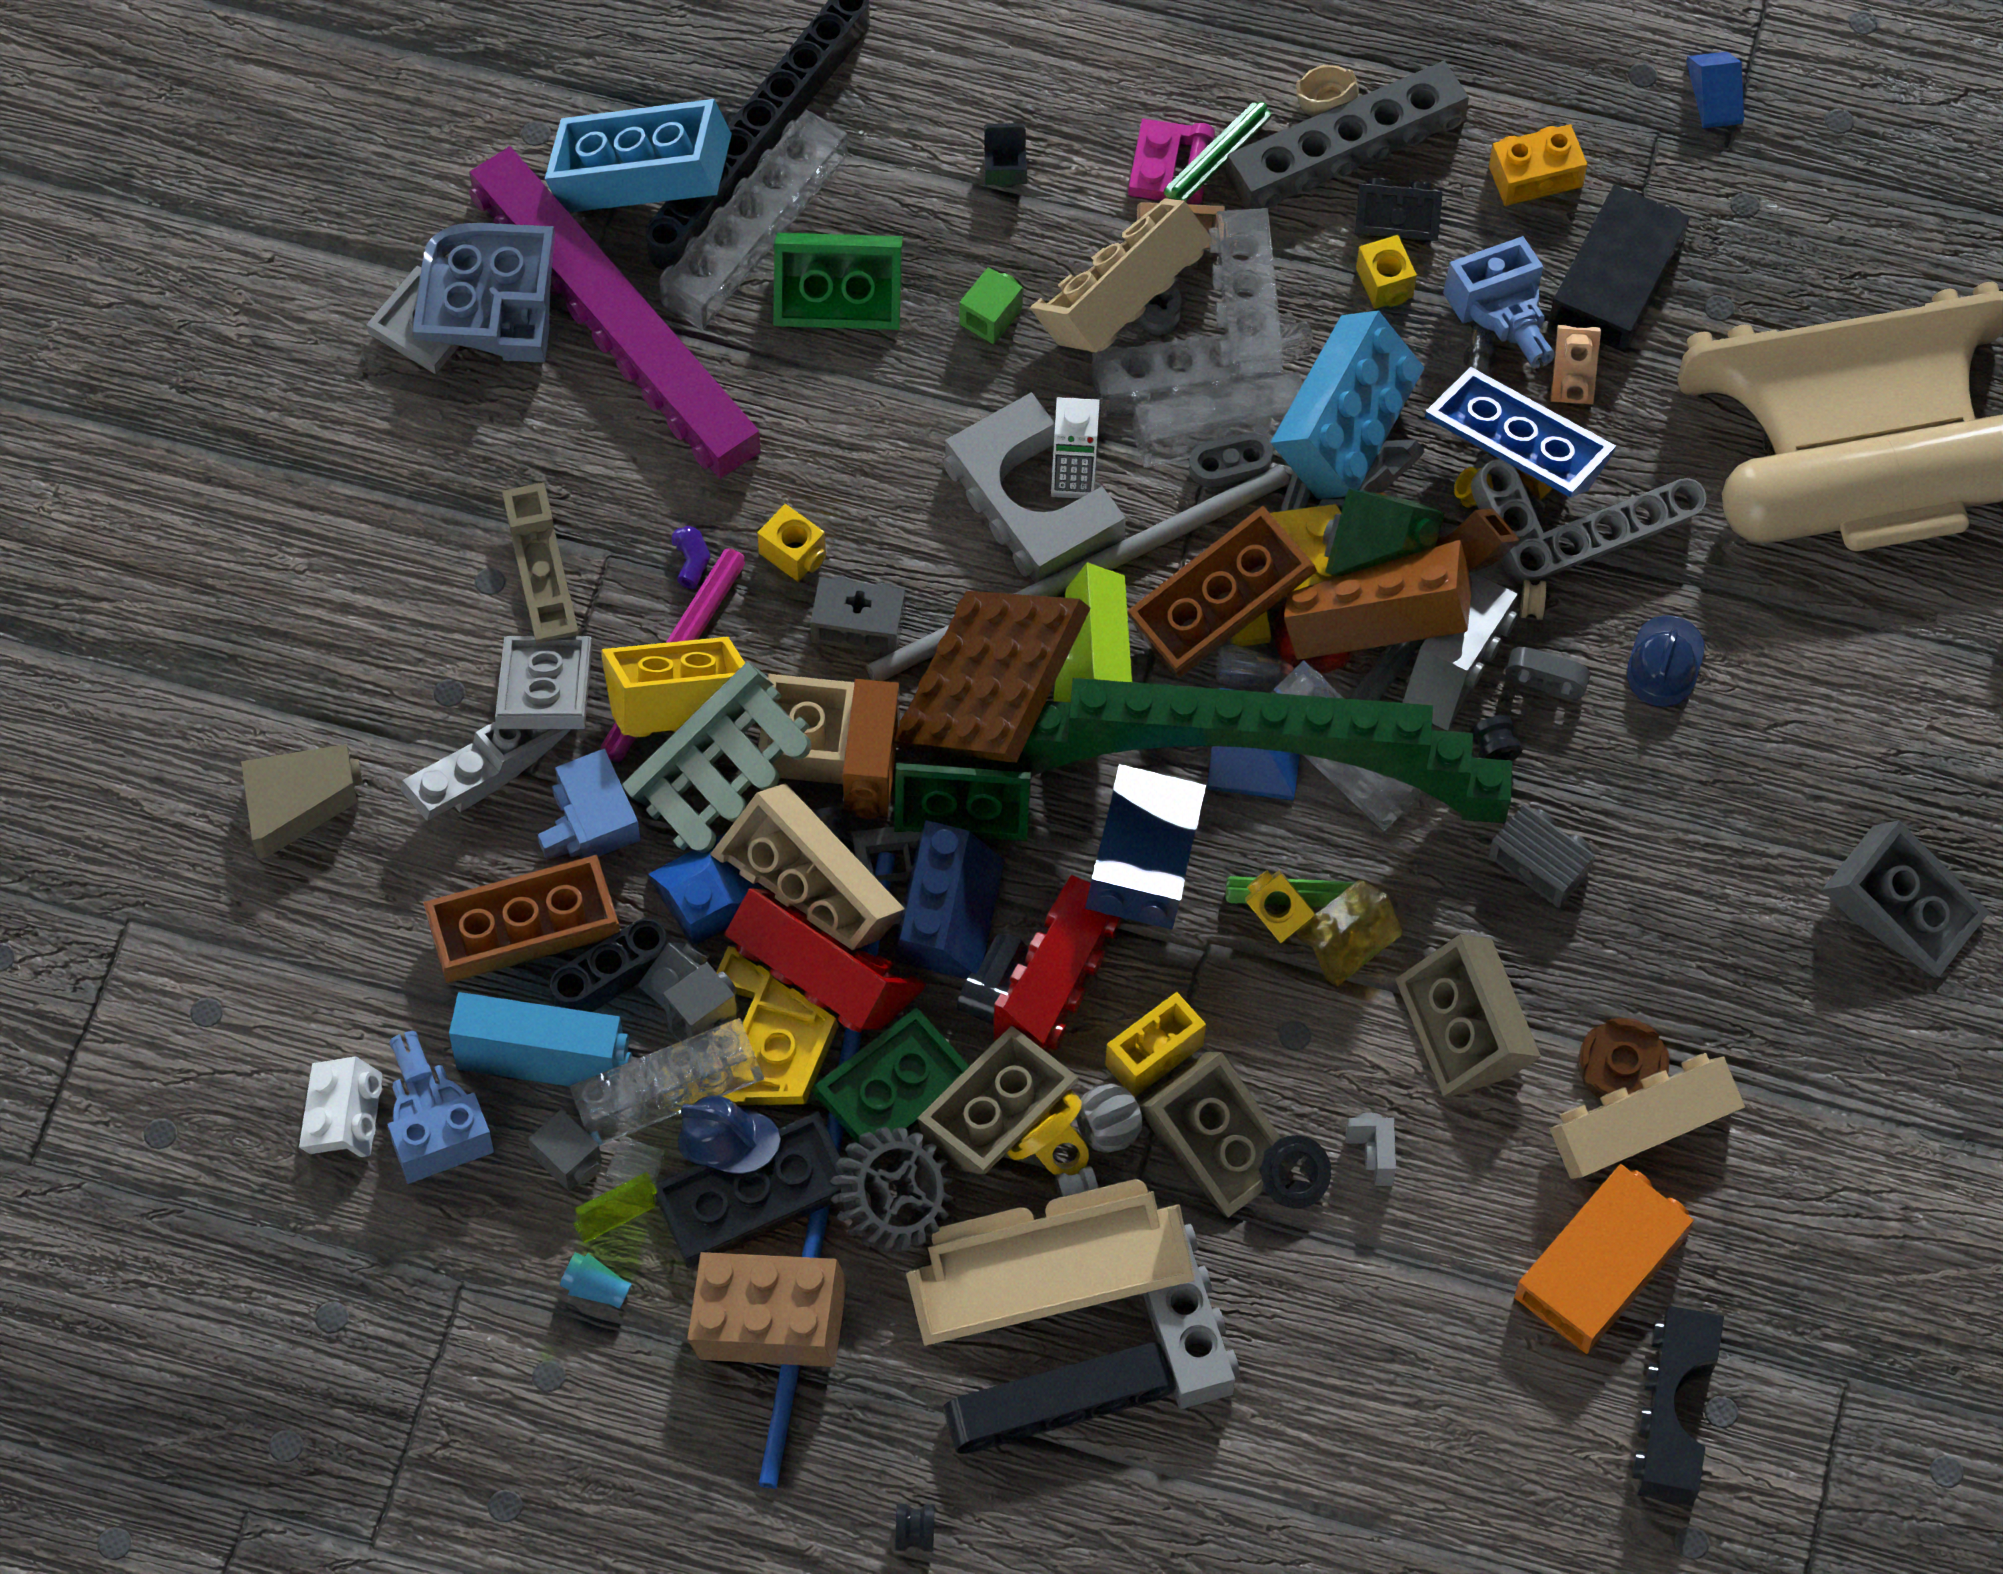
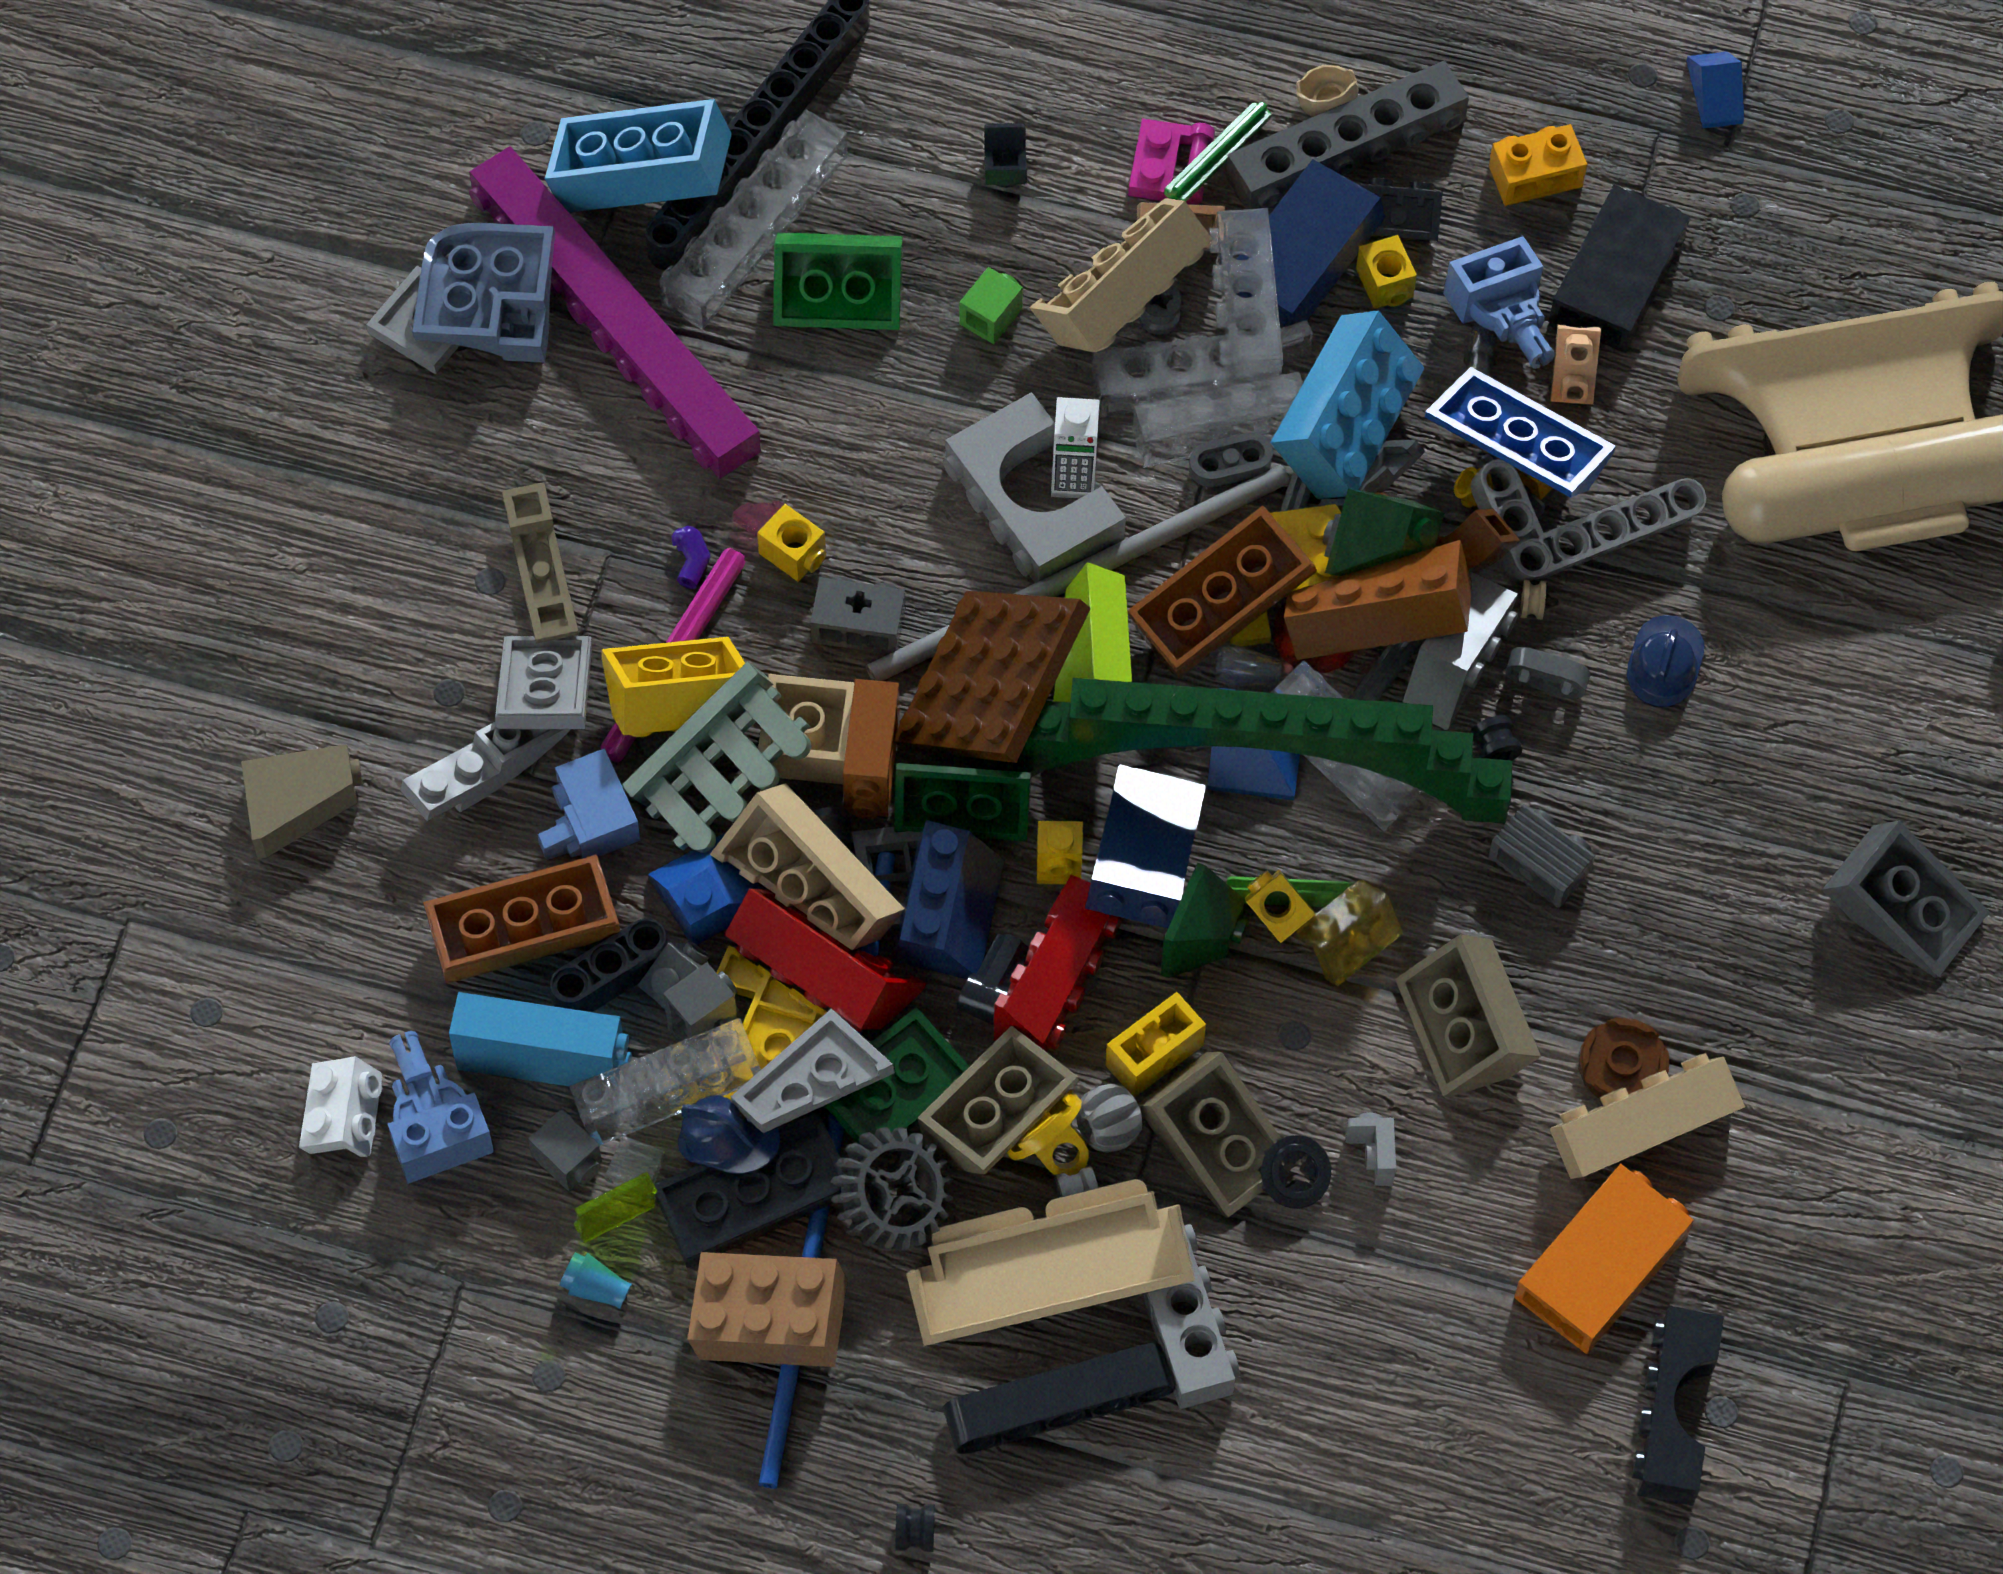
(755, 516): none -> clear pink tile
(810, 1073): none -> light grey wing
(1059, 851): none -> yellow brick
(1203, 924): none -> dark green slope
(1317, 237): none -> dark blue brick

